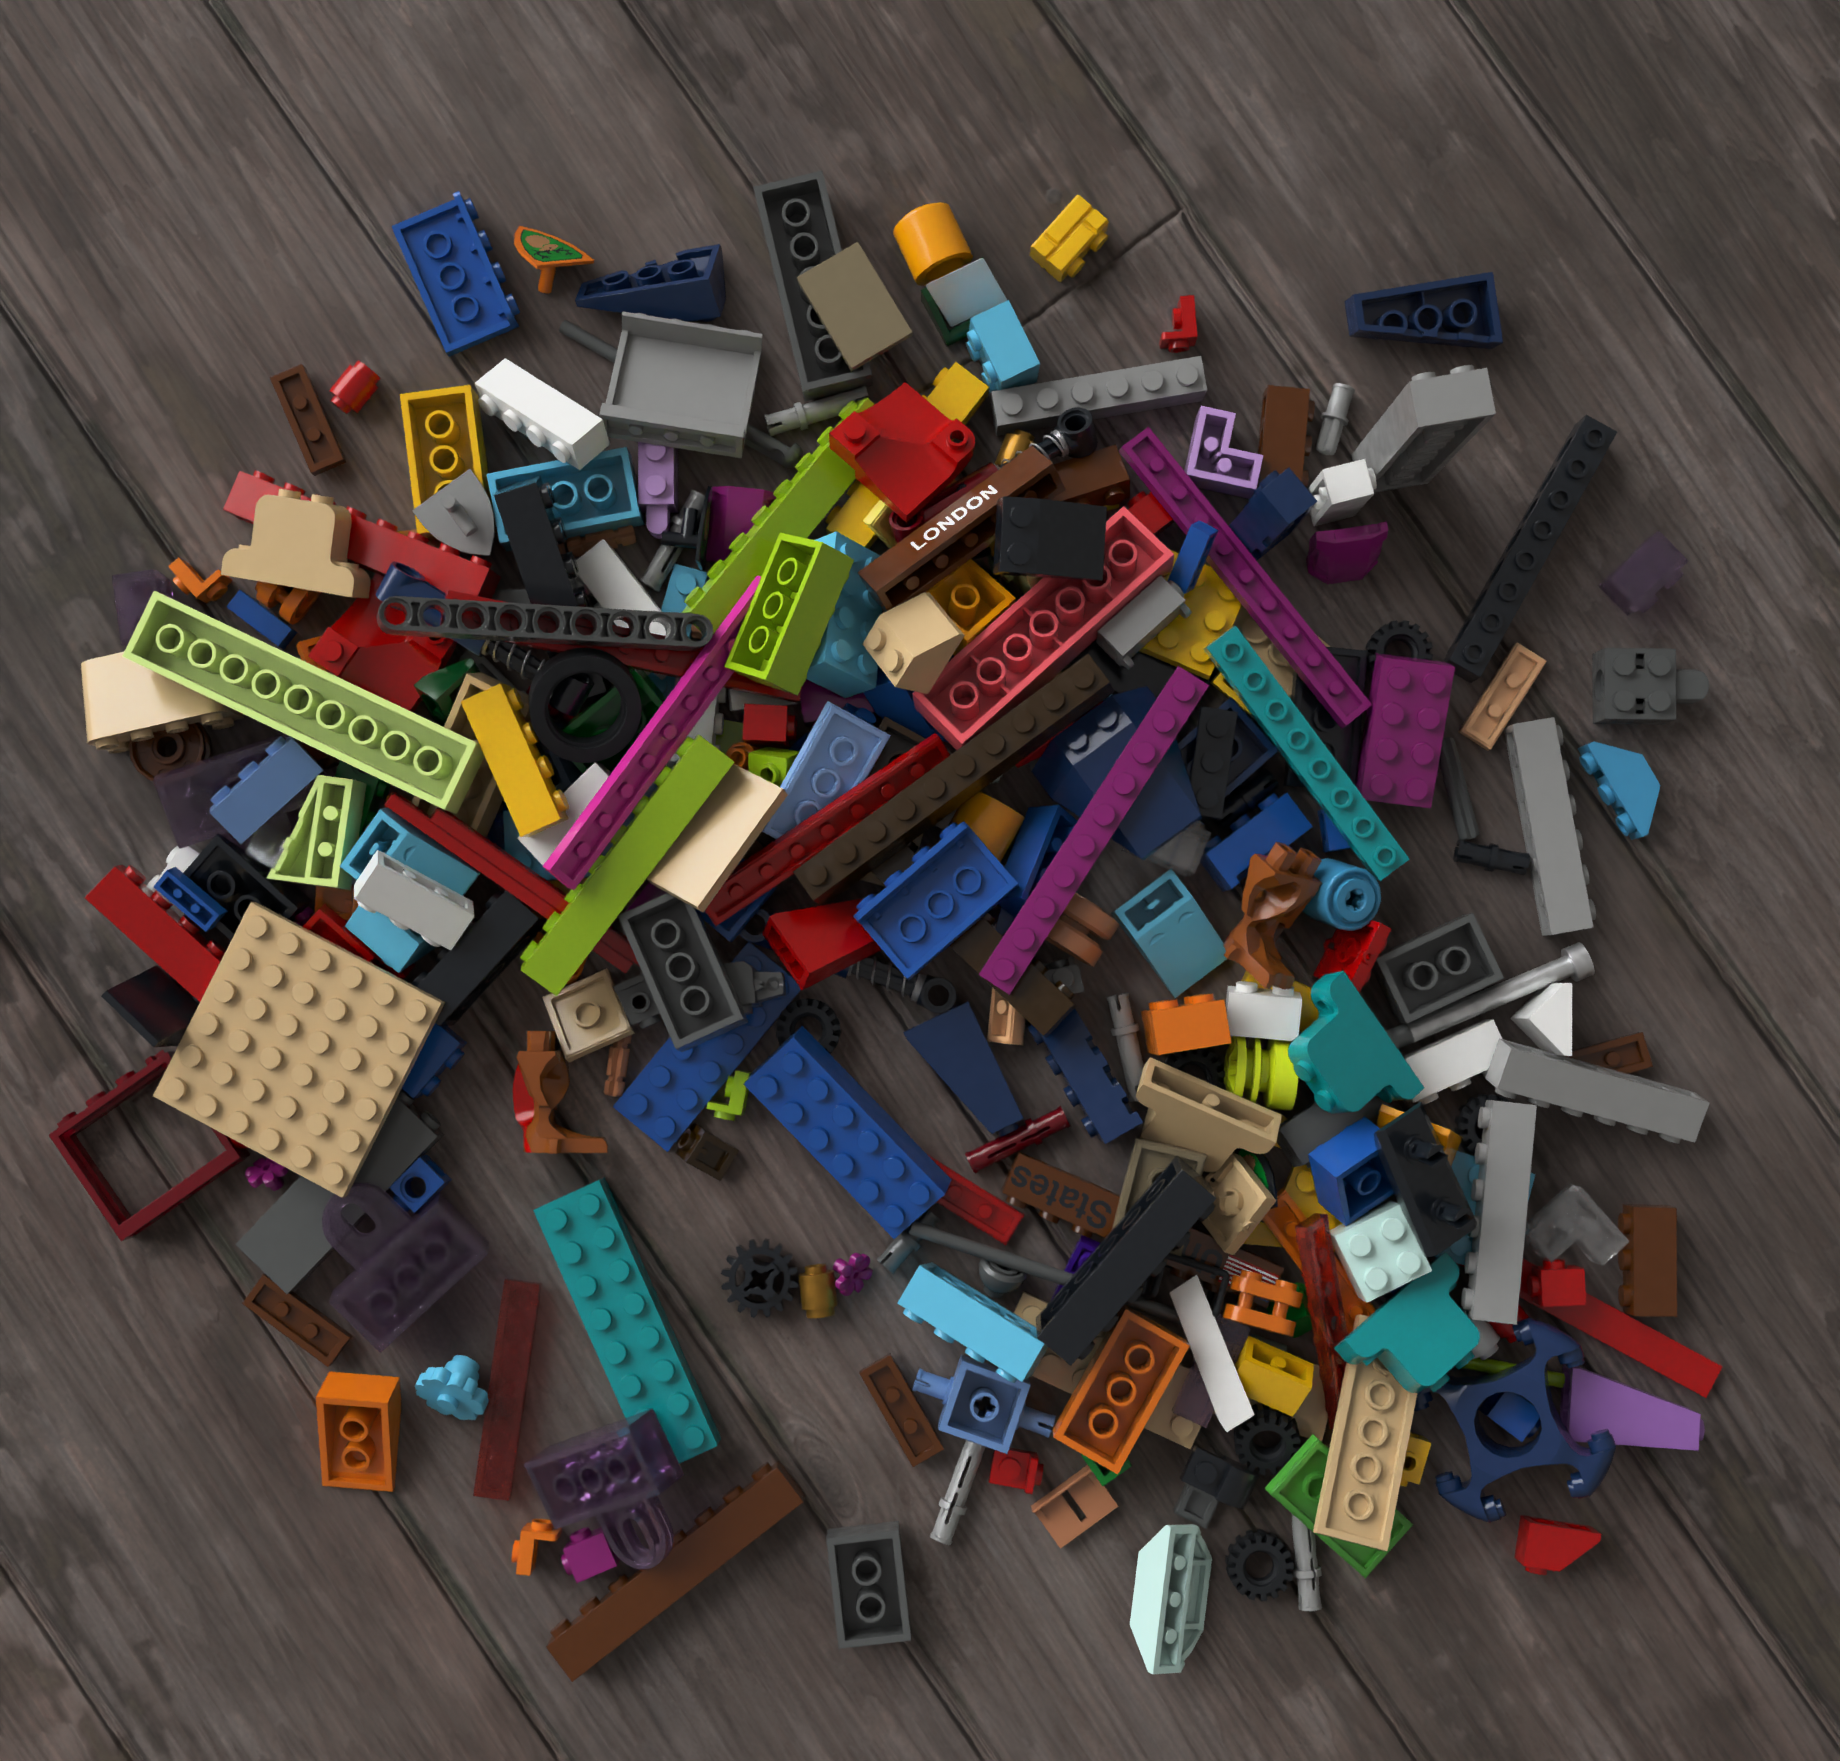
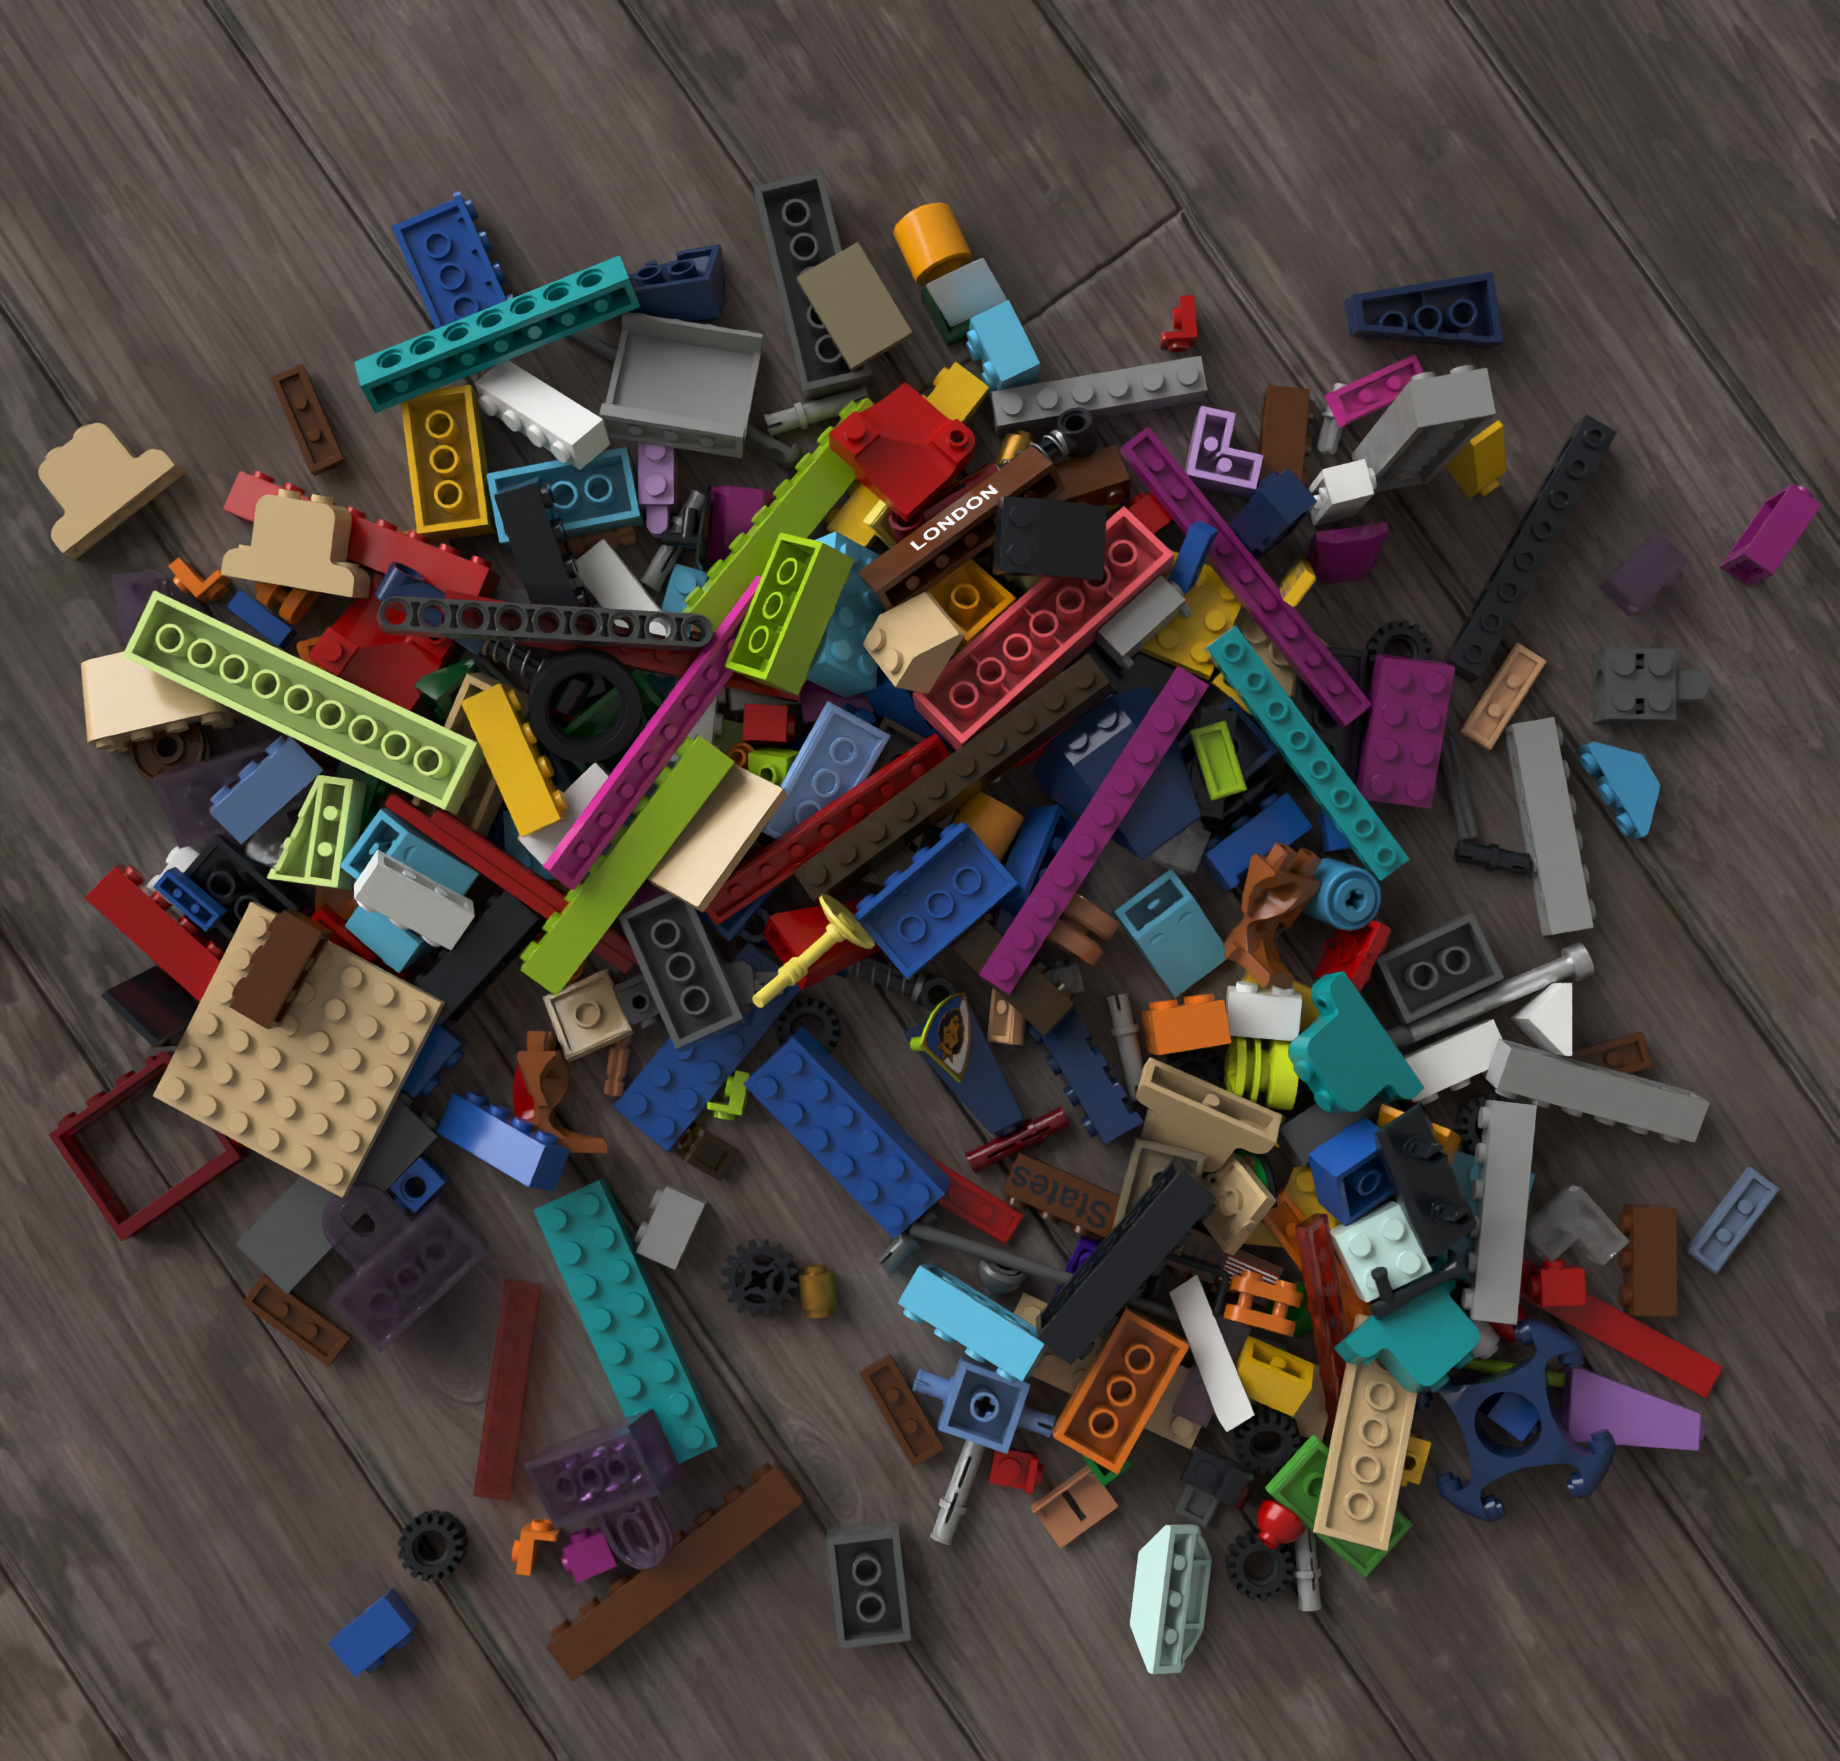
(101, 485): none -> tan brick
(266, 1172): magenta plant -> none
(280, 968): none -> reddish brown brick
(354, 388): red brick -> none
(359, 1430): orange slope -> none
(374, 1633): none -> blue brick
(420, 1563): none -> black tyre
(454, 1389): medium azure plant -> none
(460, 516): light grey shield -> none
(496, 334): none -> teal brick
(503, 1140): none -> blue brick
(547, 253): shield -> none
(671, 1225): none -> light grey brick
(841, 927): none -> light yellow dish
(852, 1273): magenta plant -> none
(947, 1035): none -> shield
(1070, 239): yellow brick -> none
(1218, 760): none -> lime tile
(1278, 1524): none -> red brick
(1296, 581): none -> yellow tile
(1372, 391): none -> dark pink tile
(1390, 1302): none -> black piece
(1480, 462): none -> yellow slope
(1552, 1543): red slope -> none
(1732, 1220): none -> sand blue tile
(1771, 535): none -> magenta window

